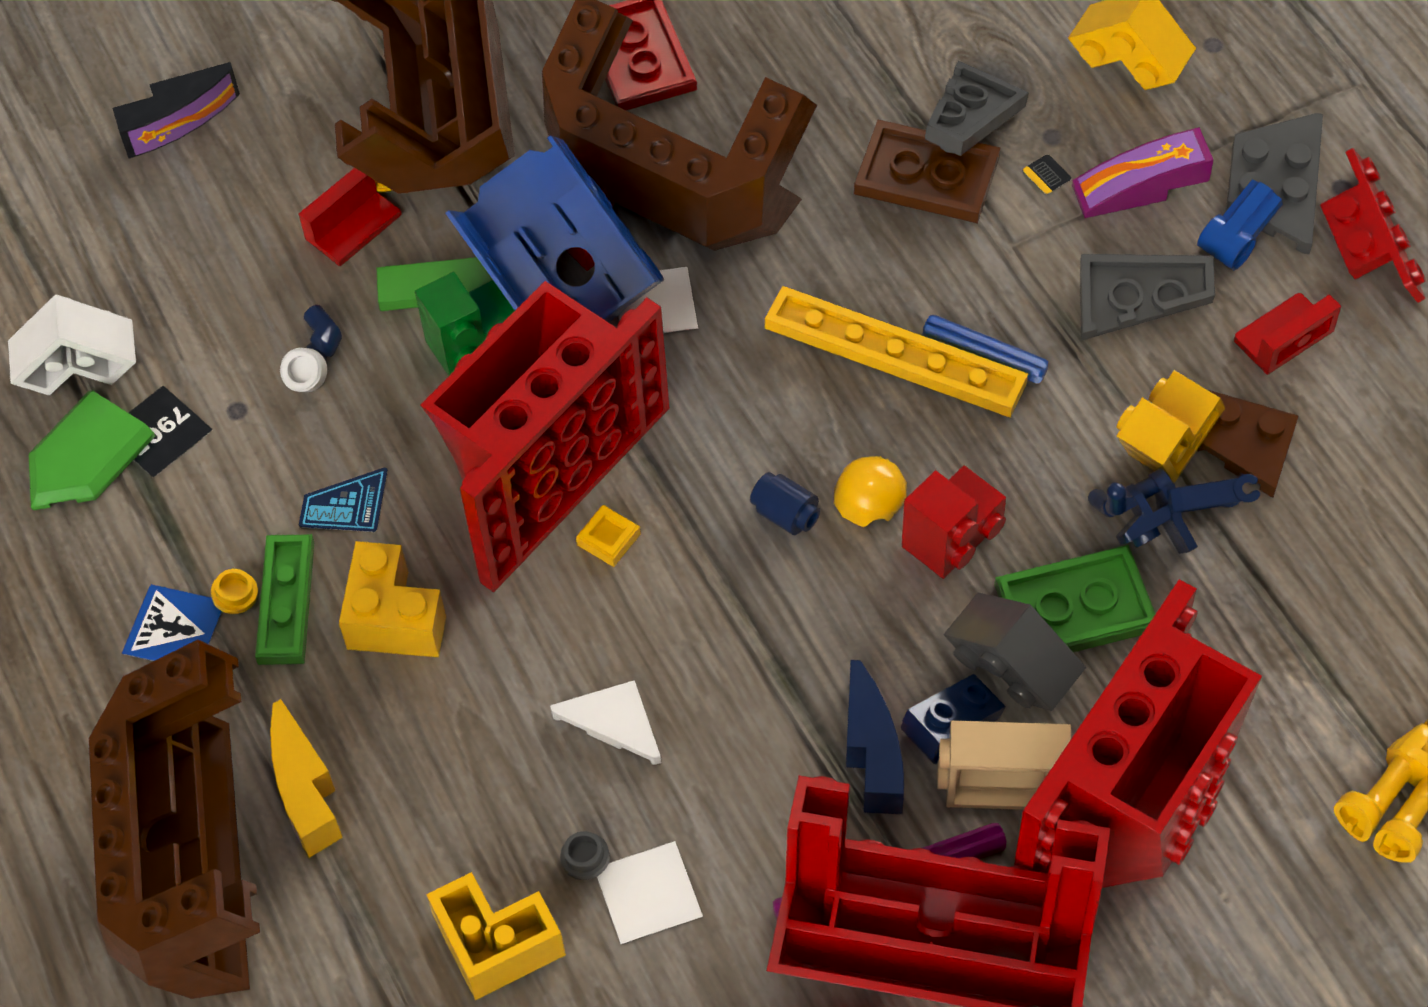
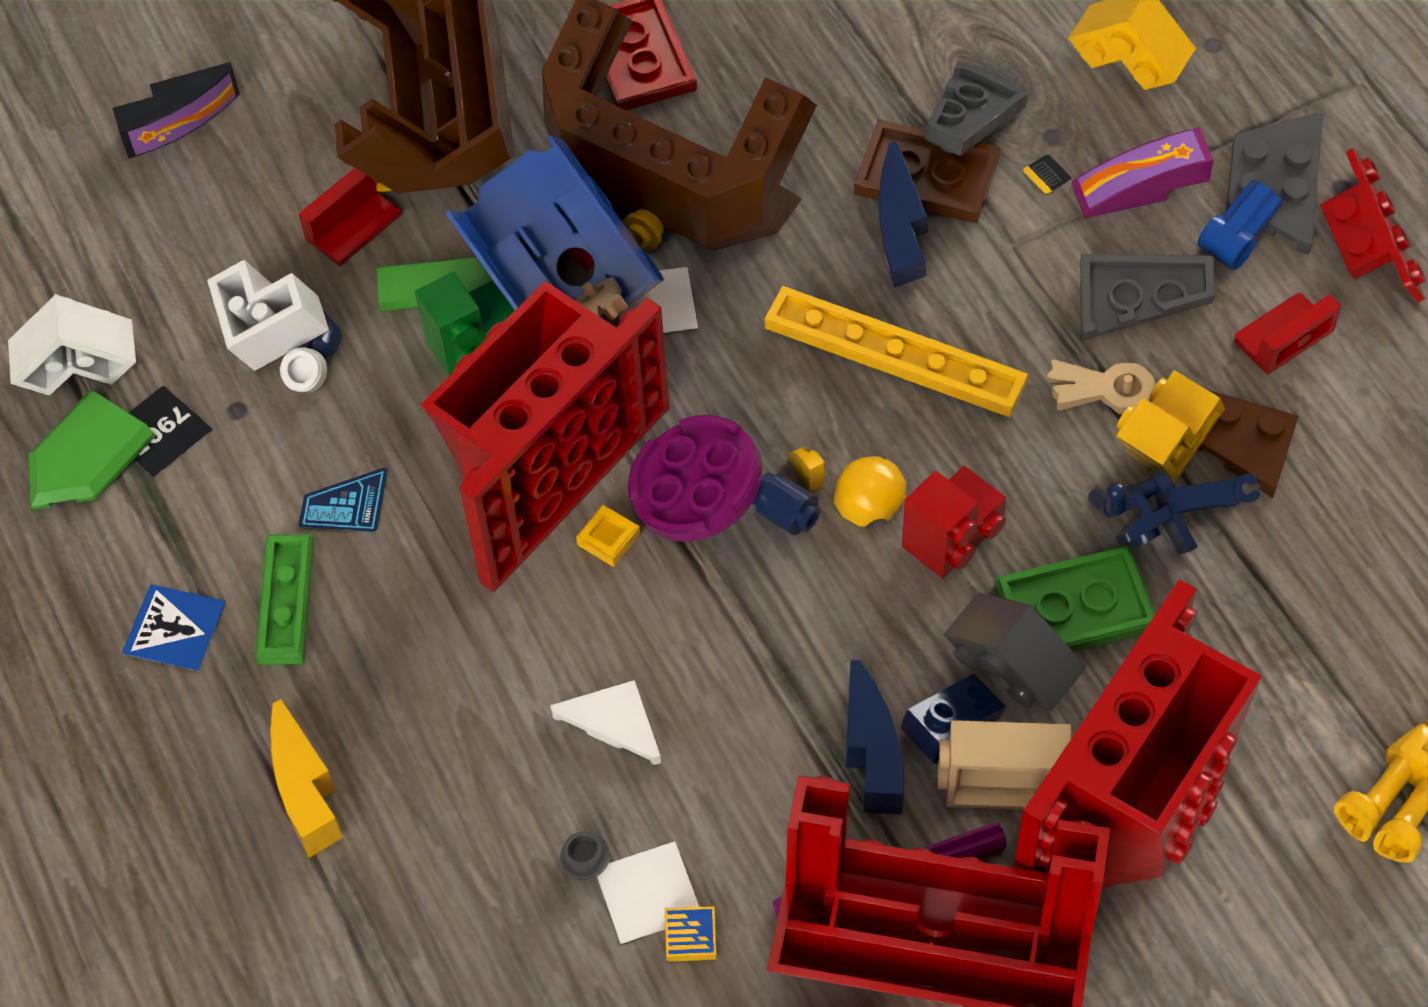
(169, 826): reddish brown wedge -> none
(234, 591): yellow plate -> none
(264, 318): none -> white brick
(383, 612): yellow brick -> none
(497, 945): yellow brick -> none
(603, 298): none -> tan piece
(645, 228): none -> yellow plate
(690, 934): none -> tile
(695, 478): none -> magenta tile
(809, 467): none -> yellow tile
(901, 219): none -> dark blue slope
(985, 346): blue axle -> none
(1117, 387): none -> tan piece

